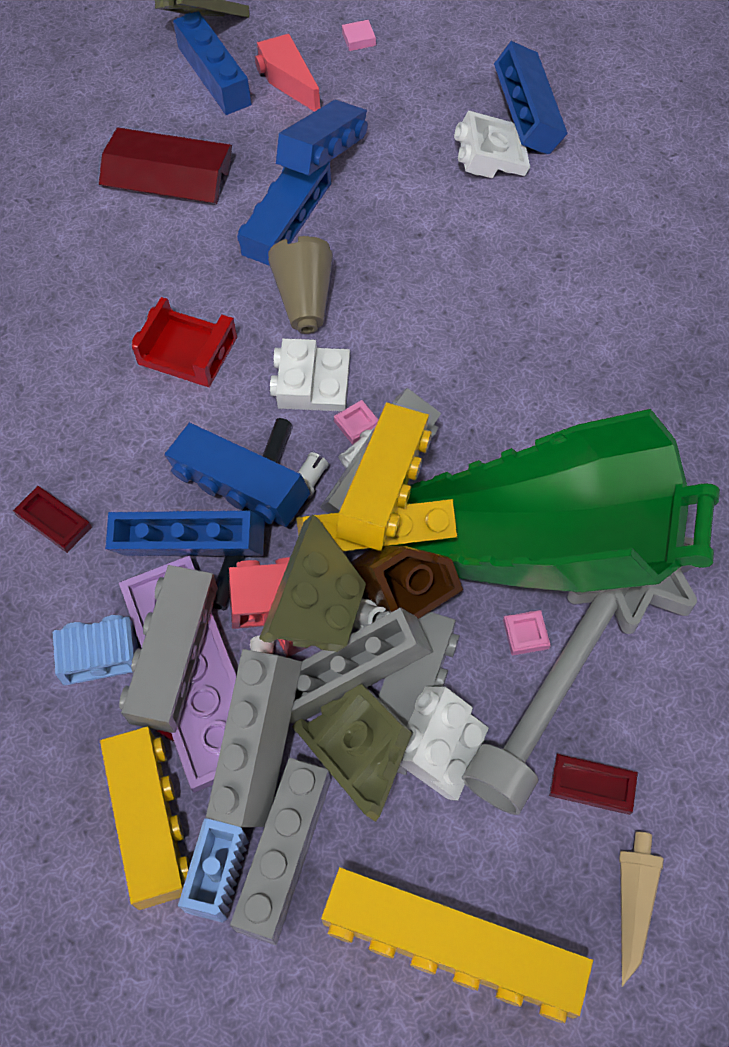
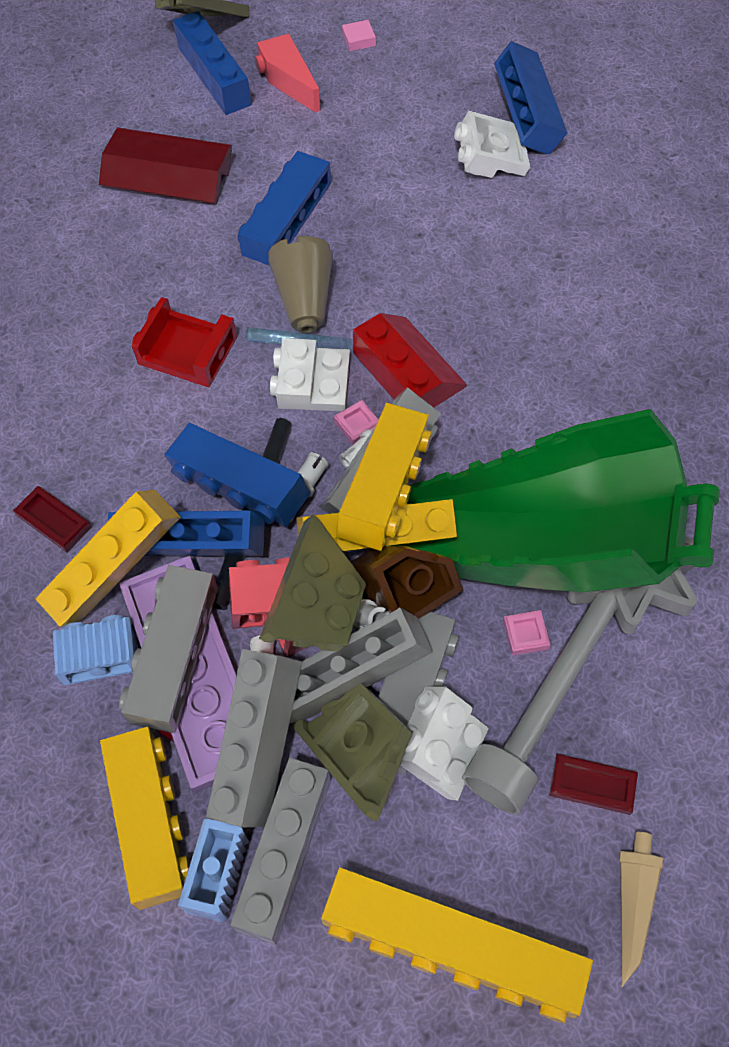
(107, 557): none -> yellow brick
(276, 336): none -> clear light blue bar
(321, 136): blue brick -> none
(404, 359): none -> red slope

